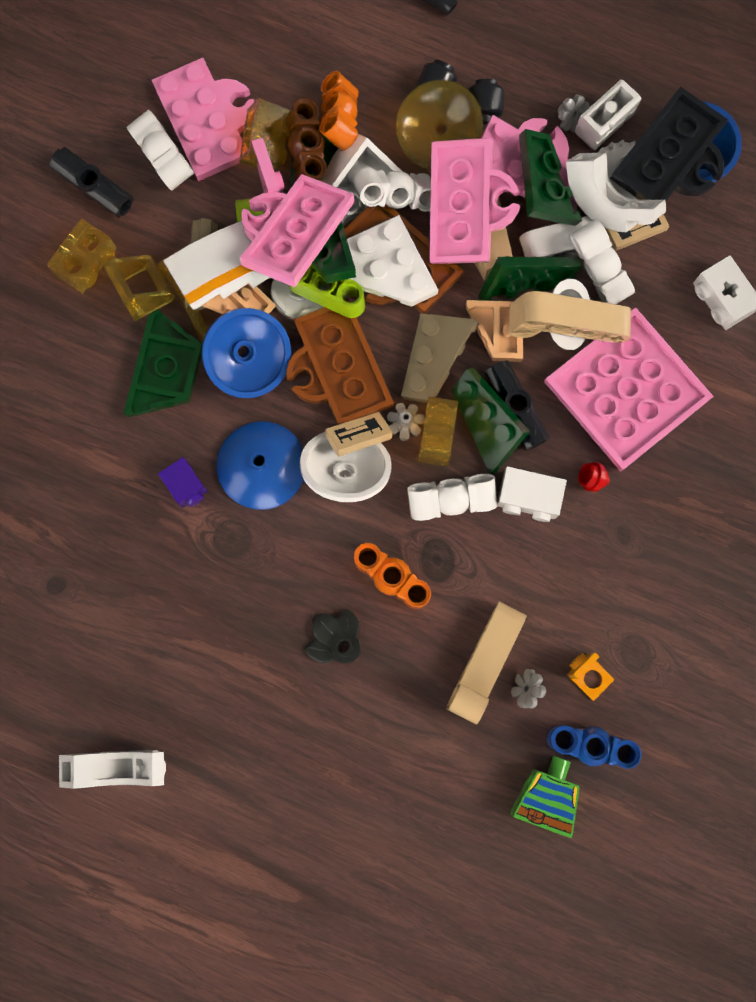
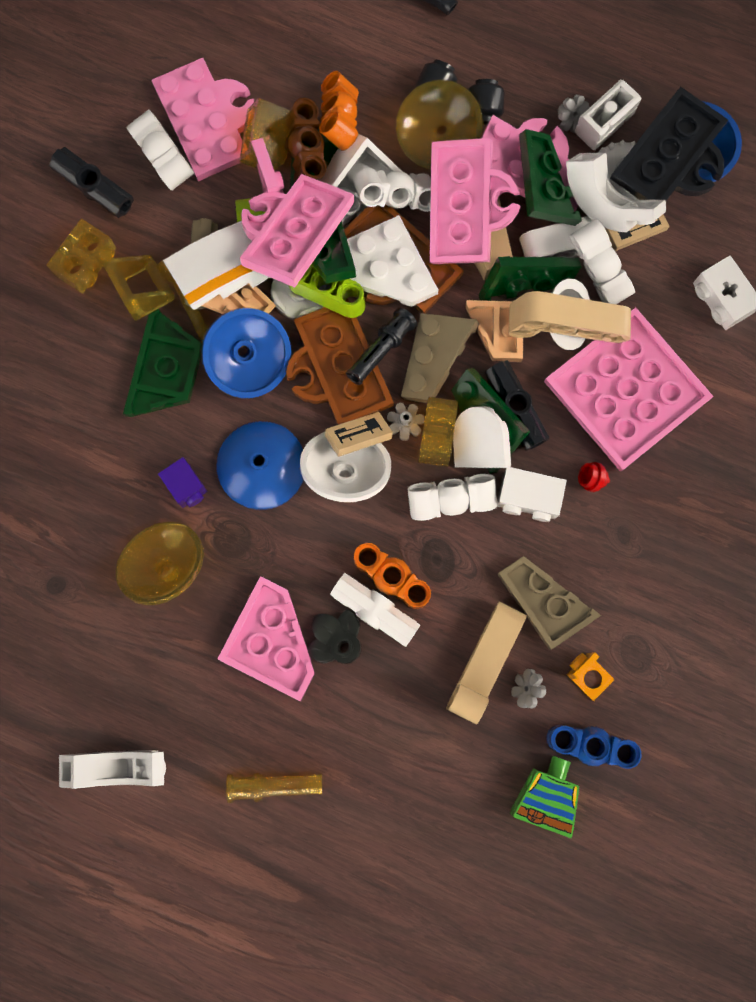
(159, 563): none -> clear yellow dish
(257, 786): none -> clear yellow pin
(270, 641): none -> bright pink plate
(375, 609): none -> white piece
(388, 337): none -> black pin
(481, 439): none -> white tile
(547, 604): none -> dark tan wing

